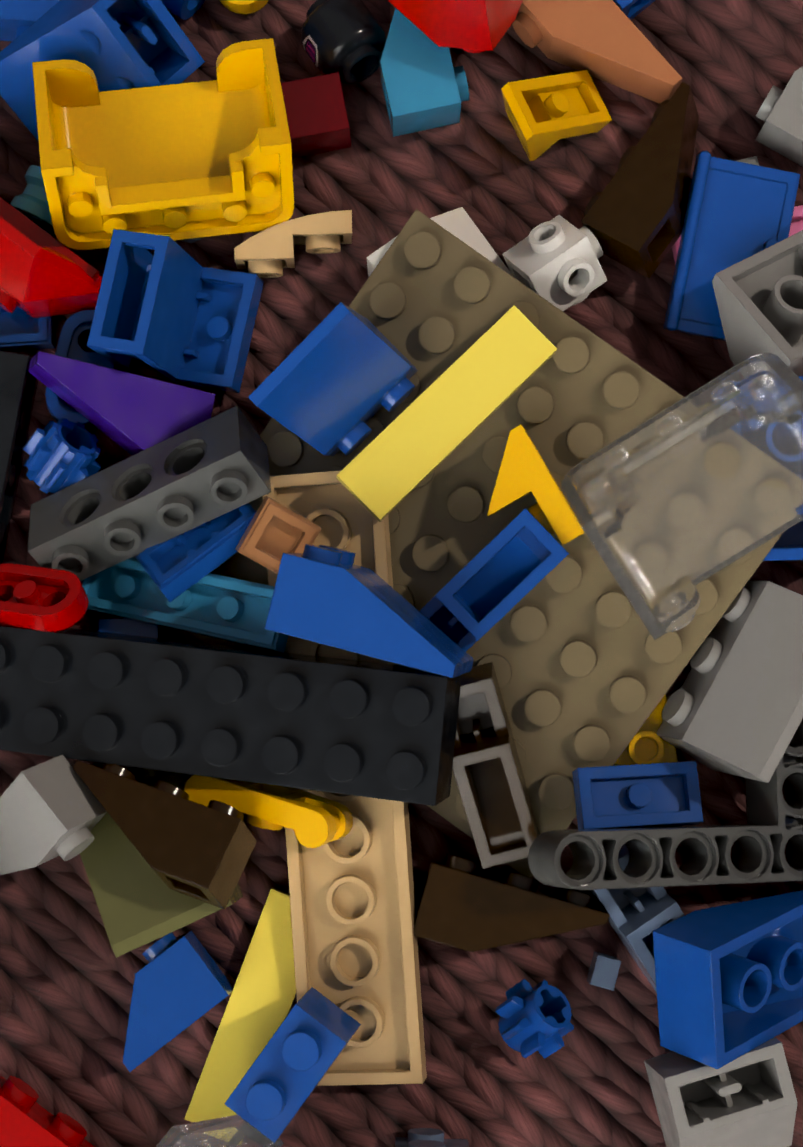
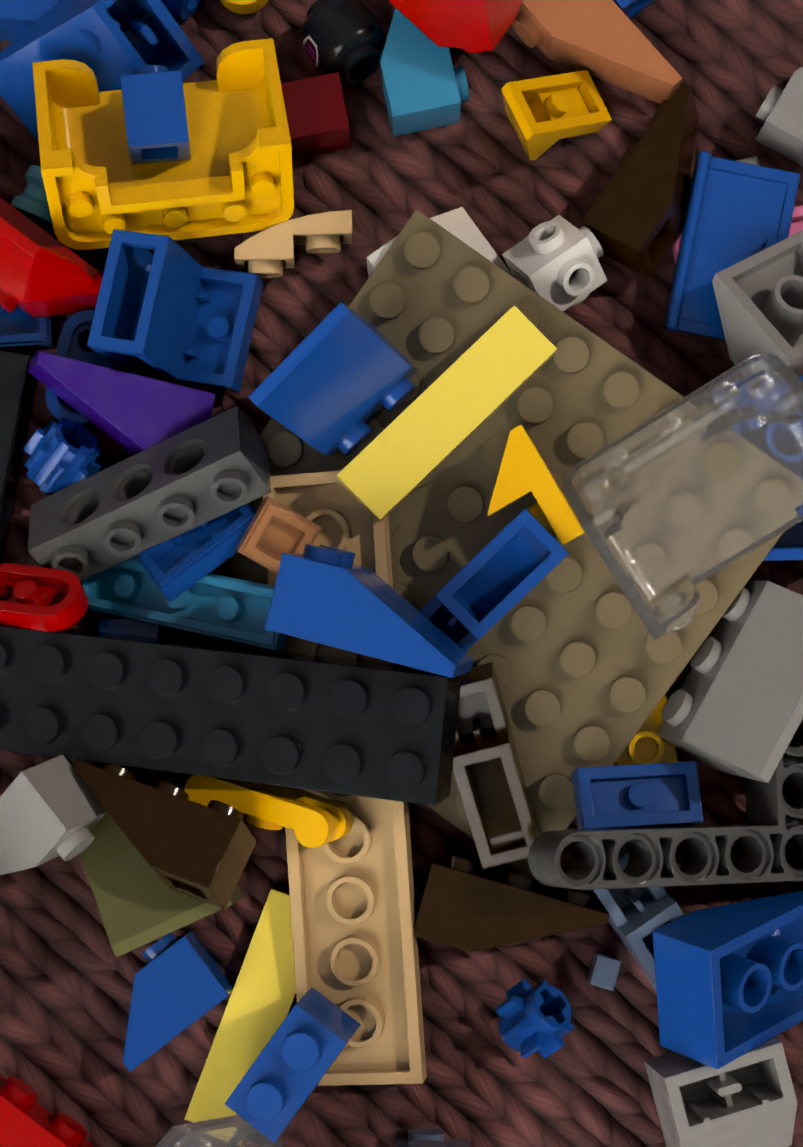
(155, 115): none -> blue brick

